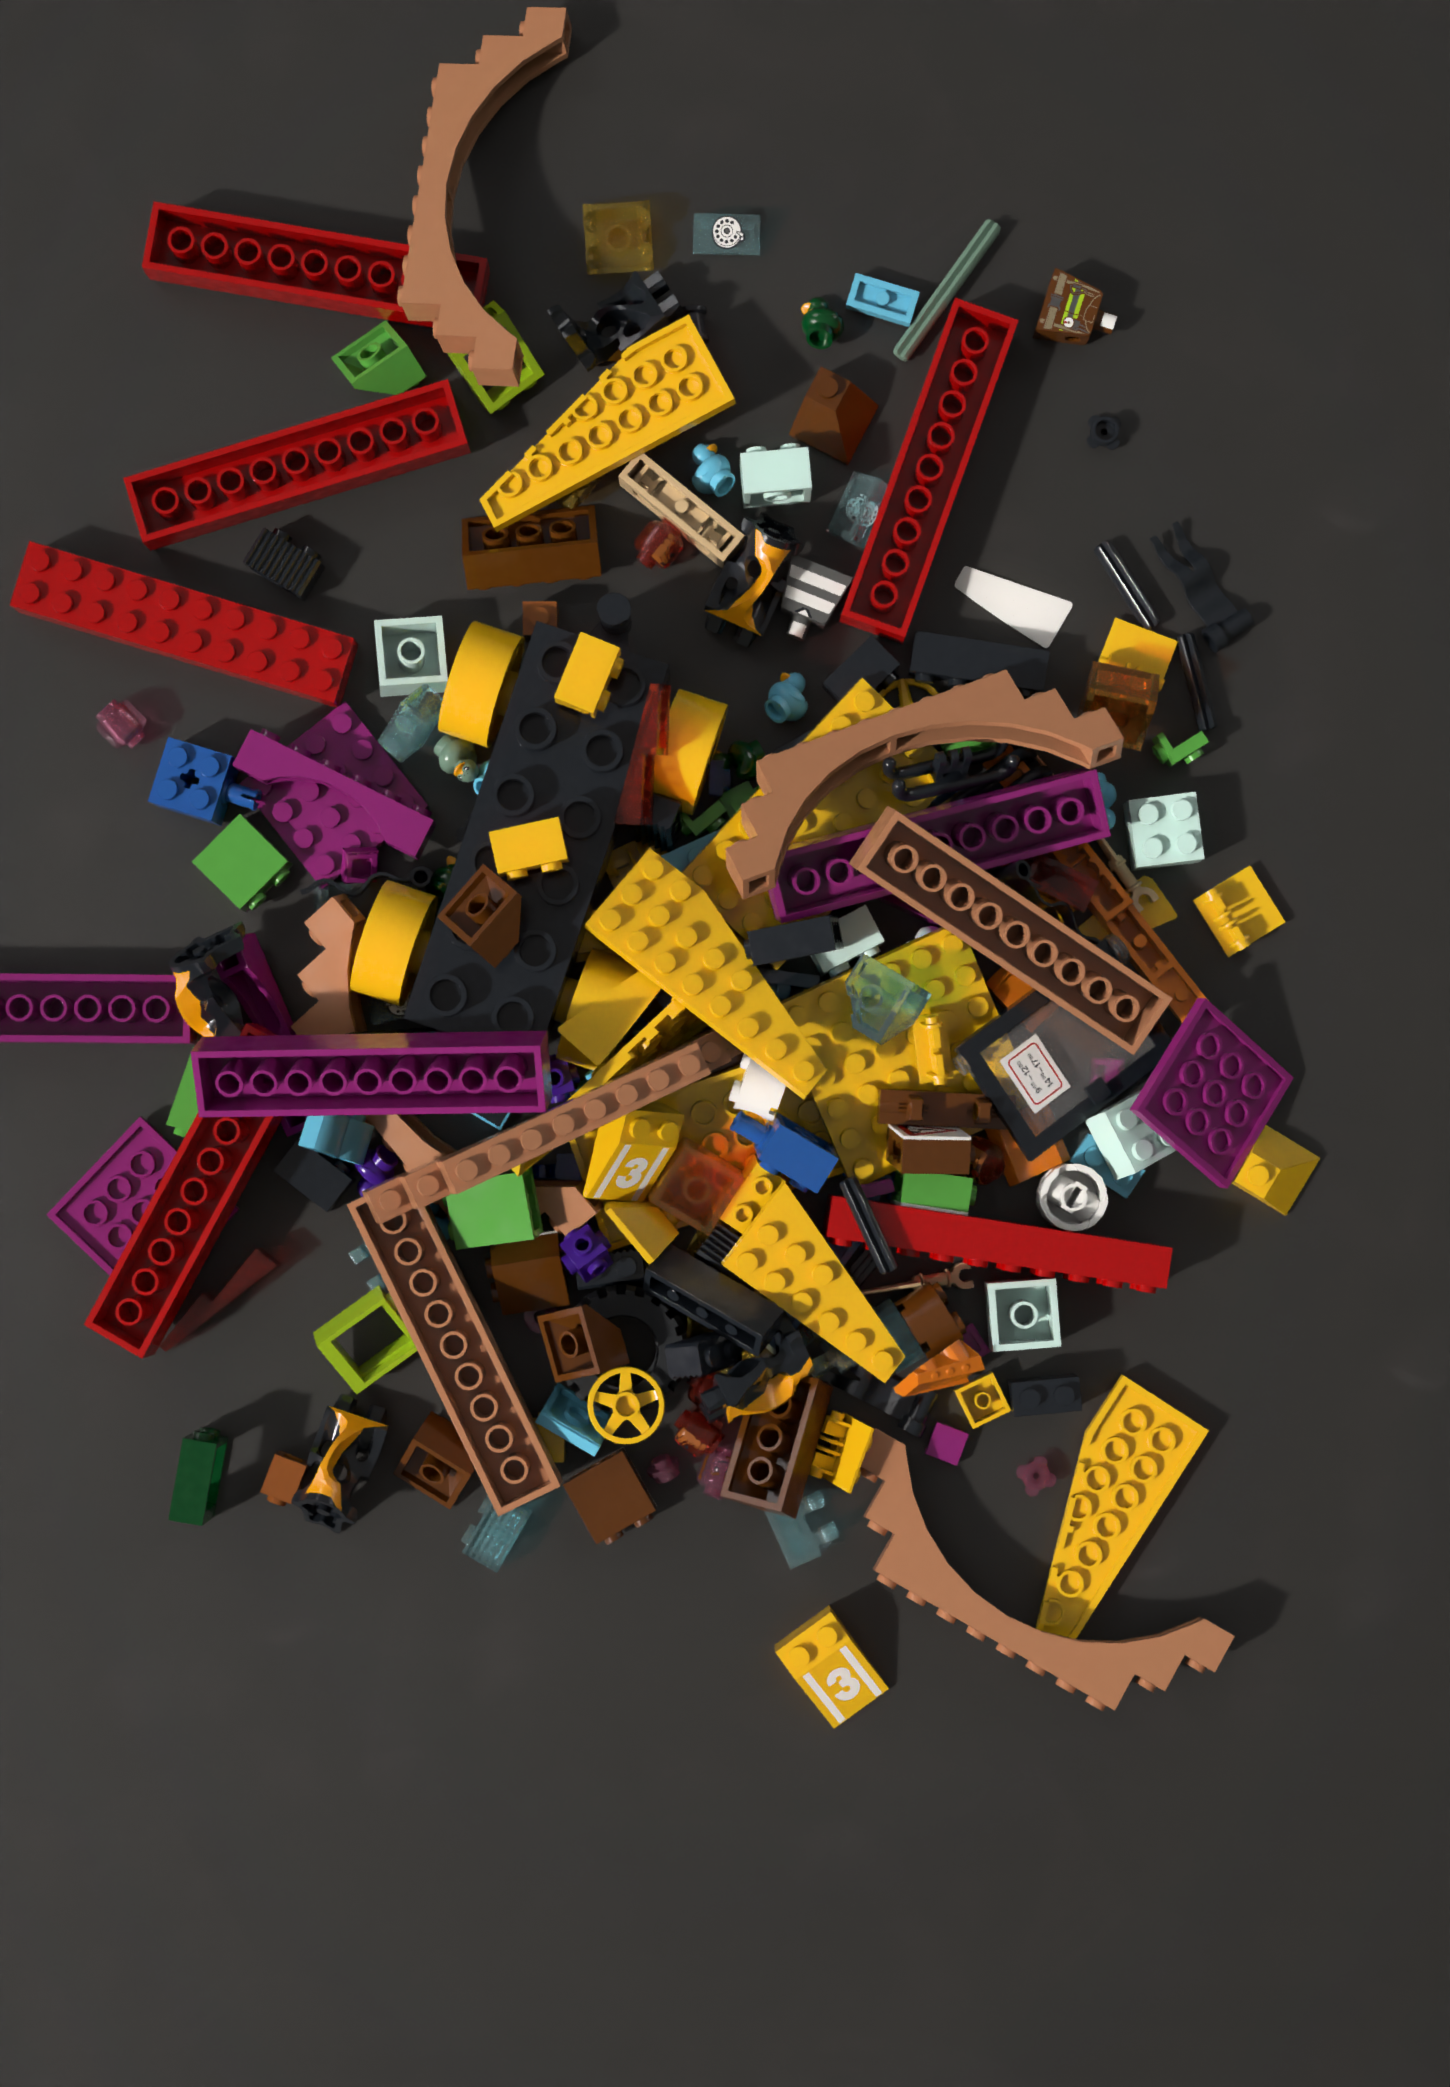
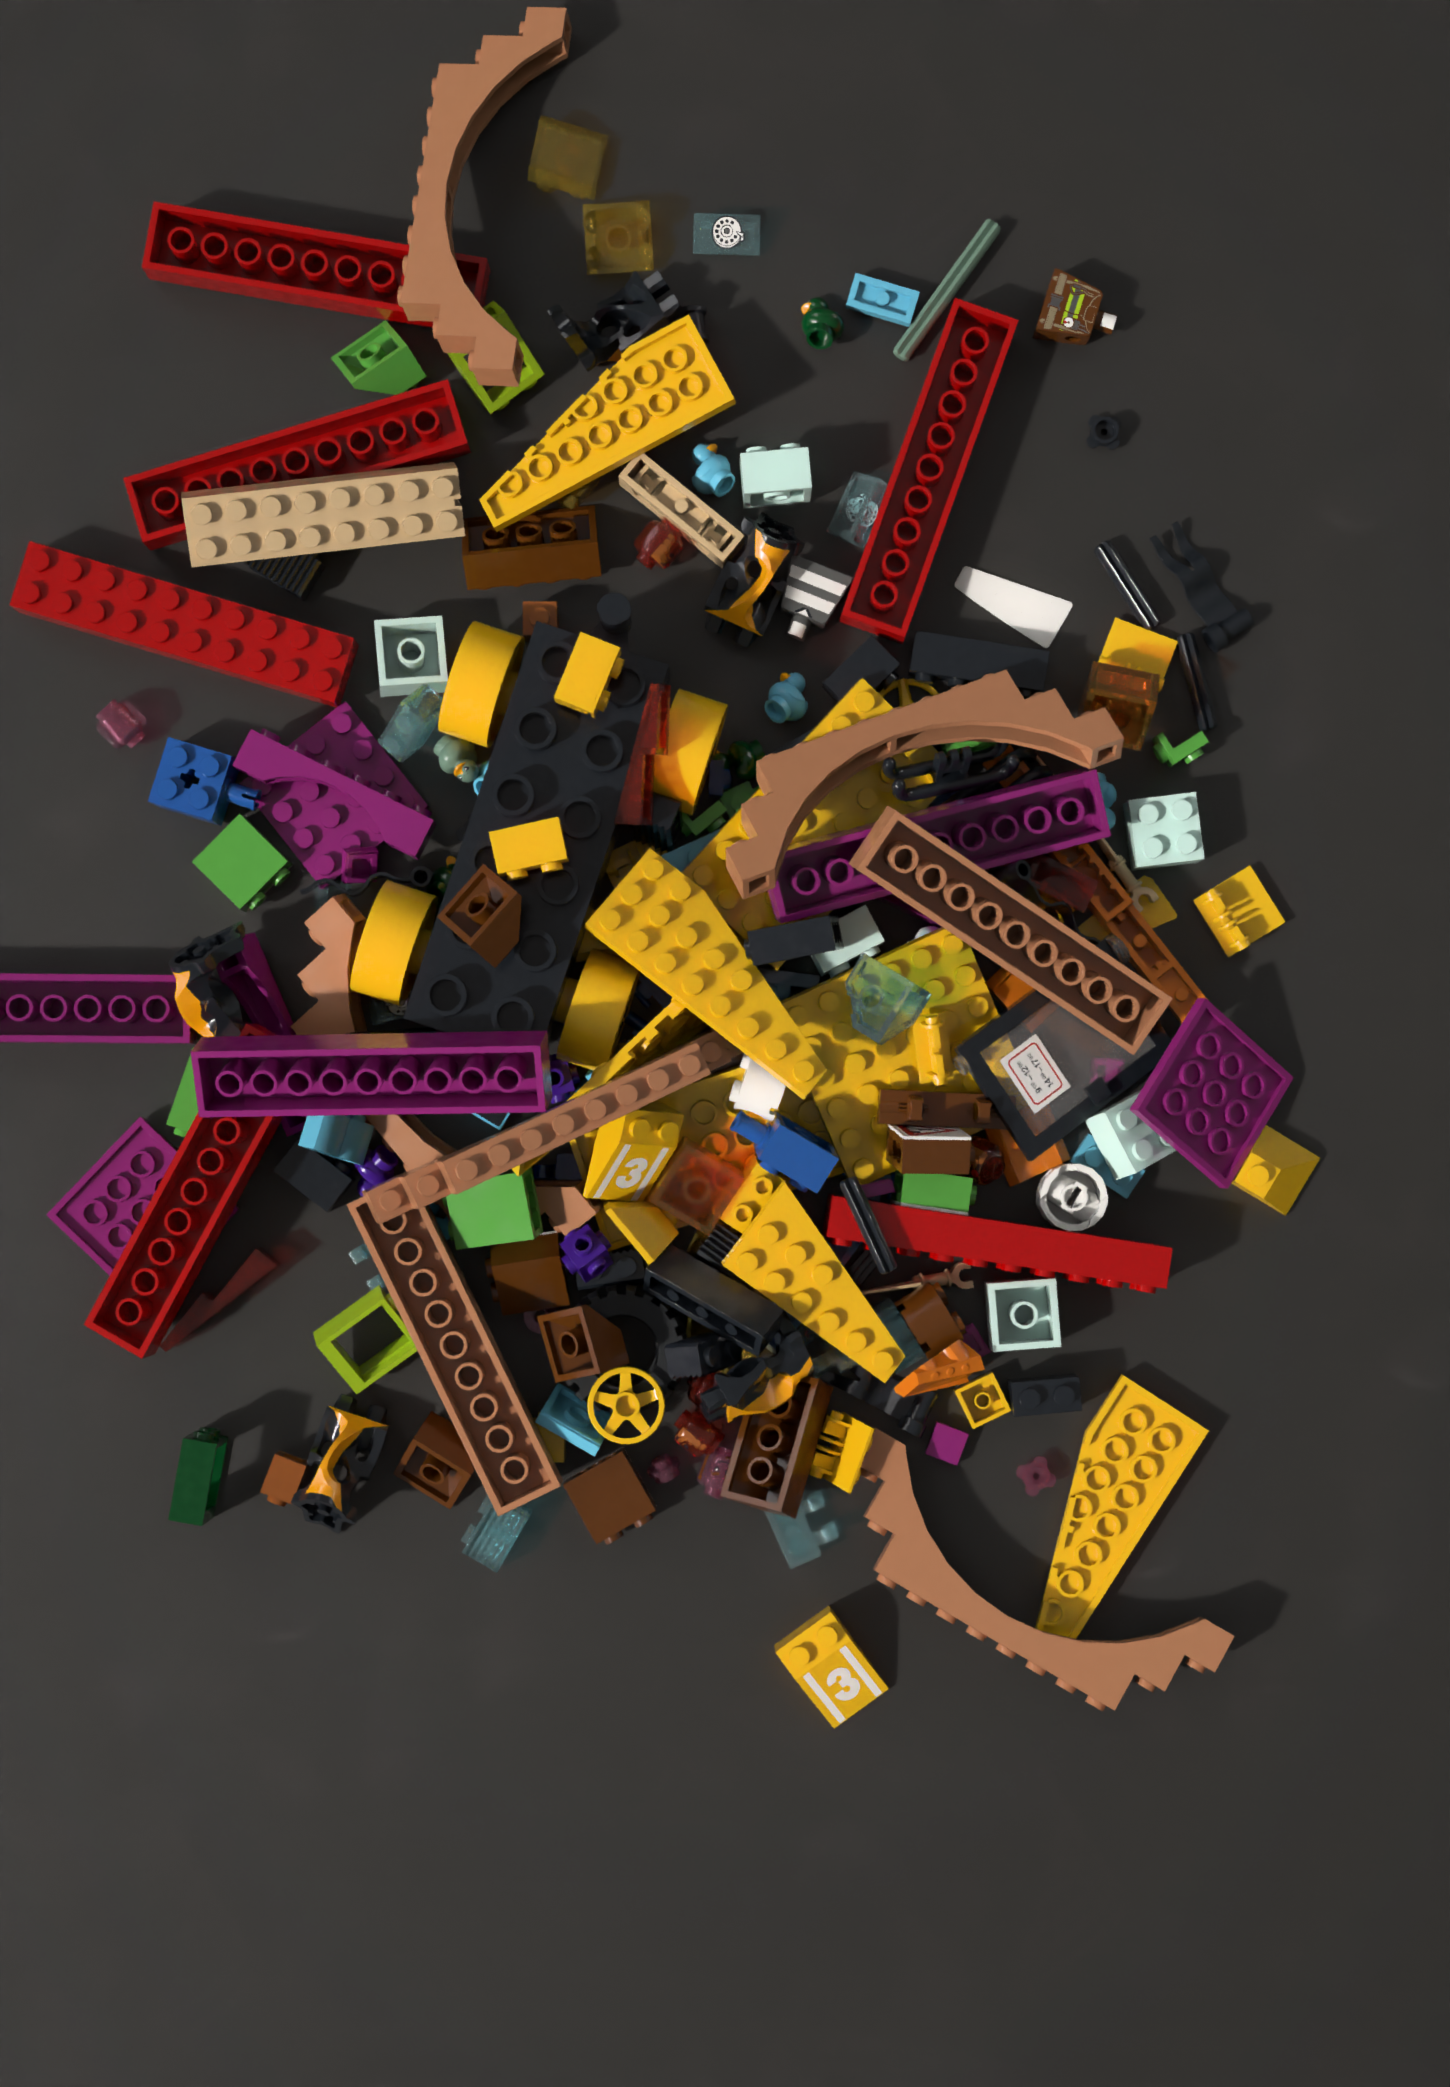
(322, 514): none -> tan piece
(567, 158): none -> clear yellow slope
(603, 1025): yellow sticker -> none
(833, 416): reddish brown slope -> none

